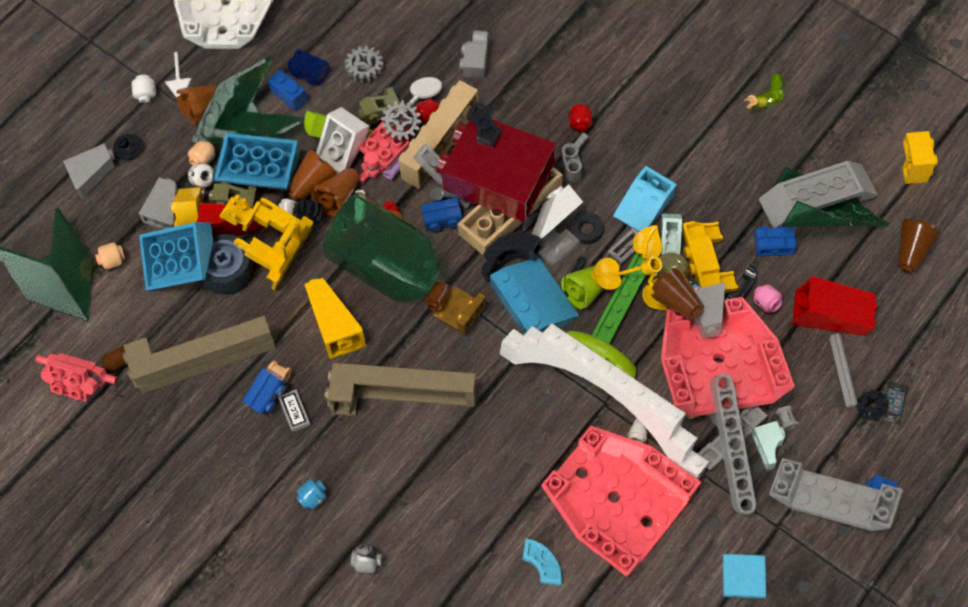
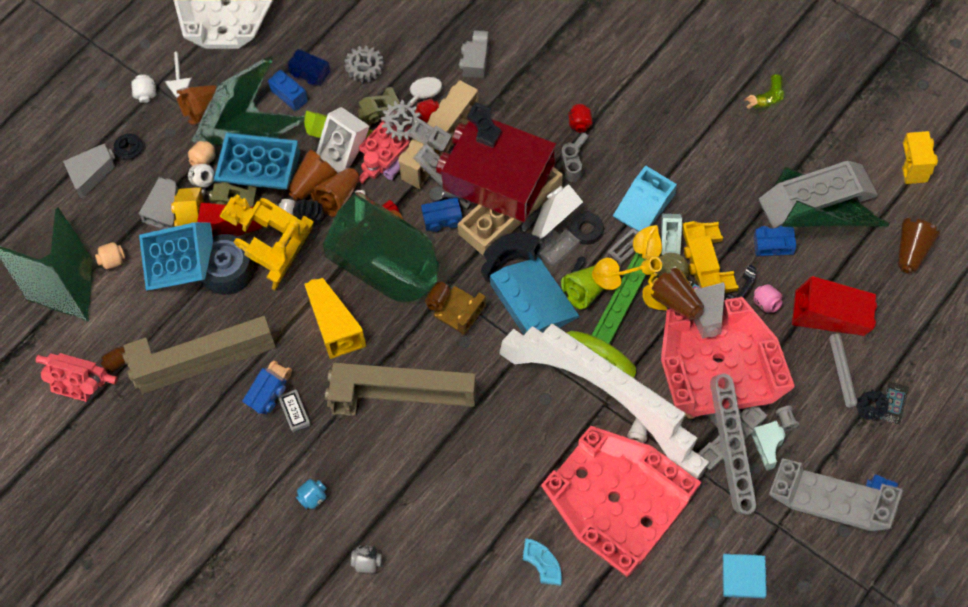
(426, 134): none -> light grey slope

